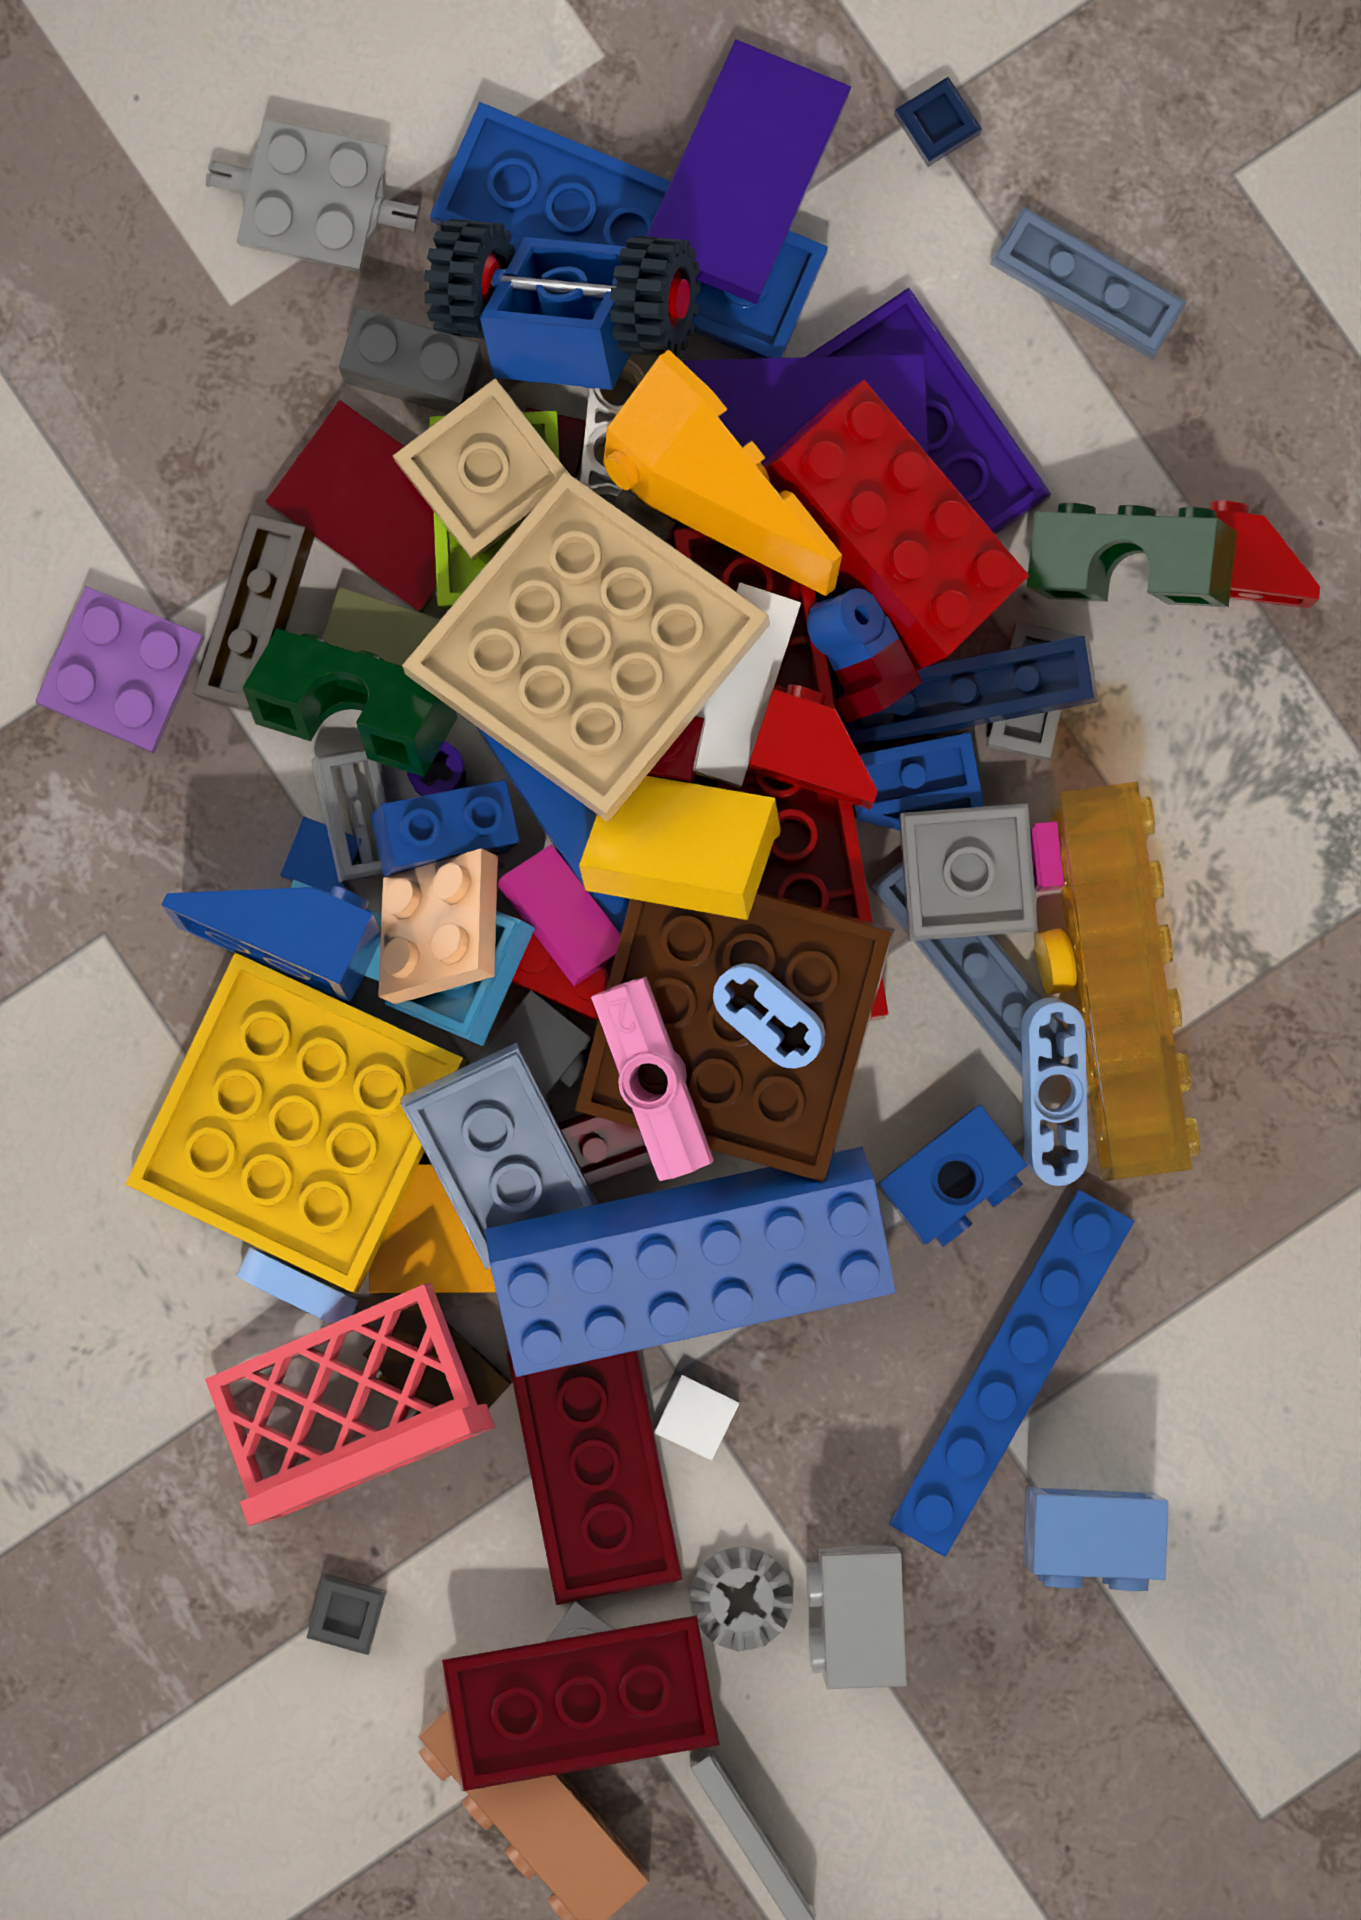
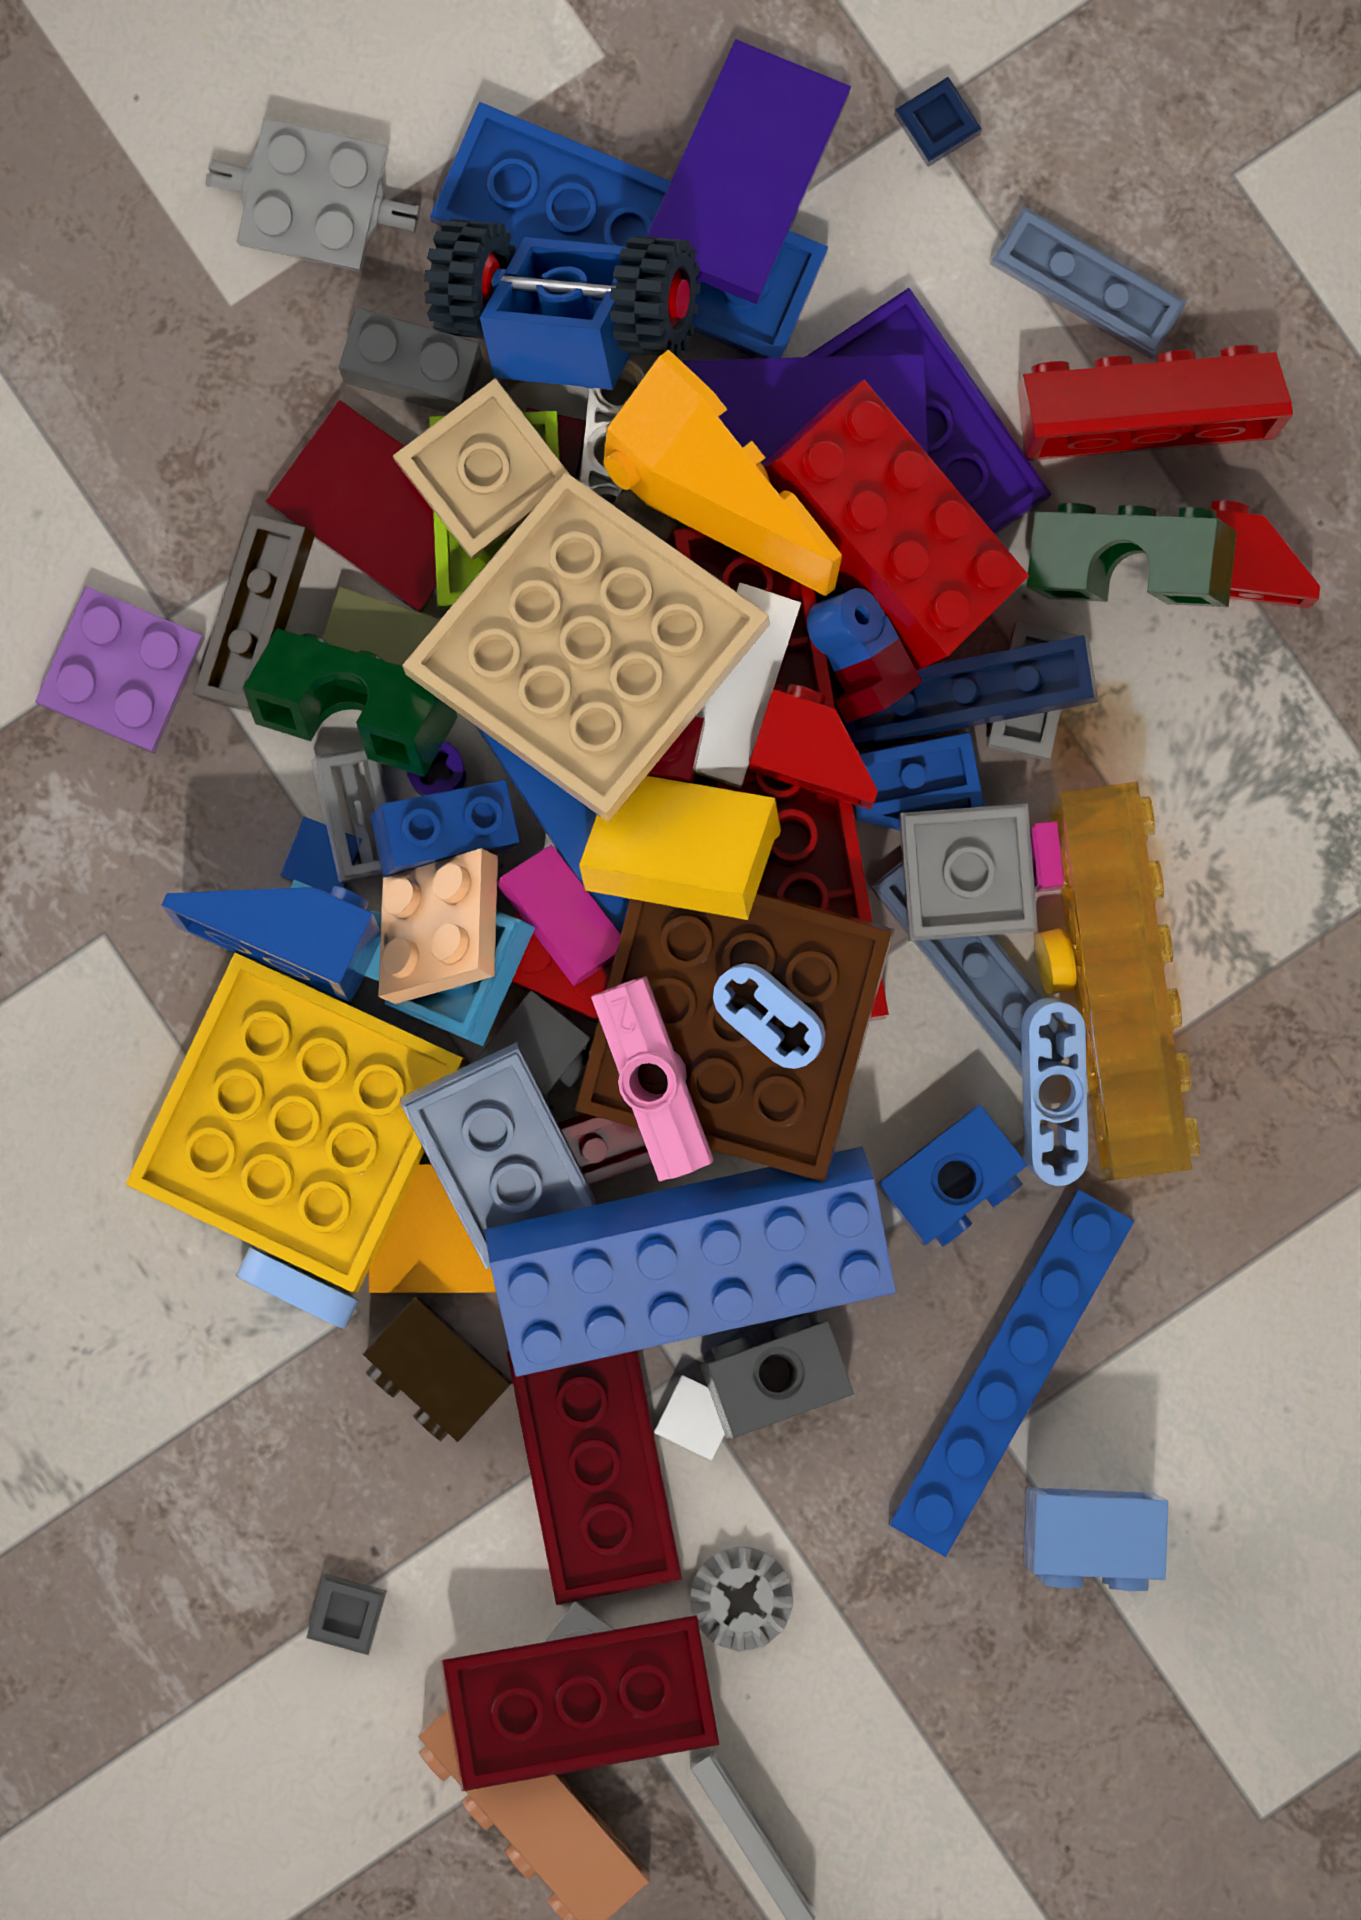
(349, 1461): coral fence -> none
(814, 1378): none -> dark grey brick
(860, 1616): light grey brick -> none
(1152, 404): none -> red slope

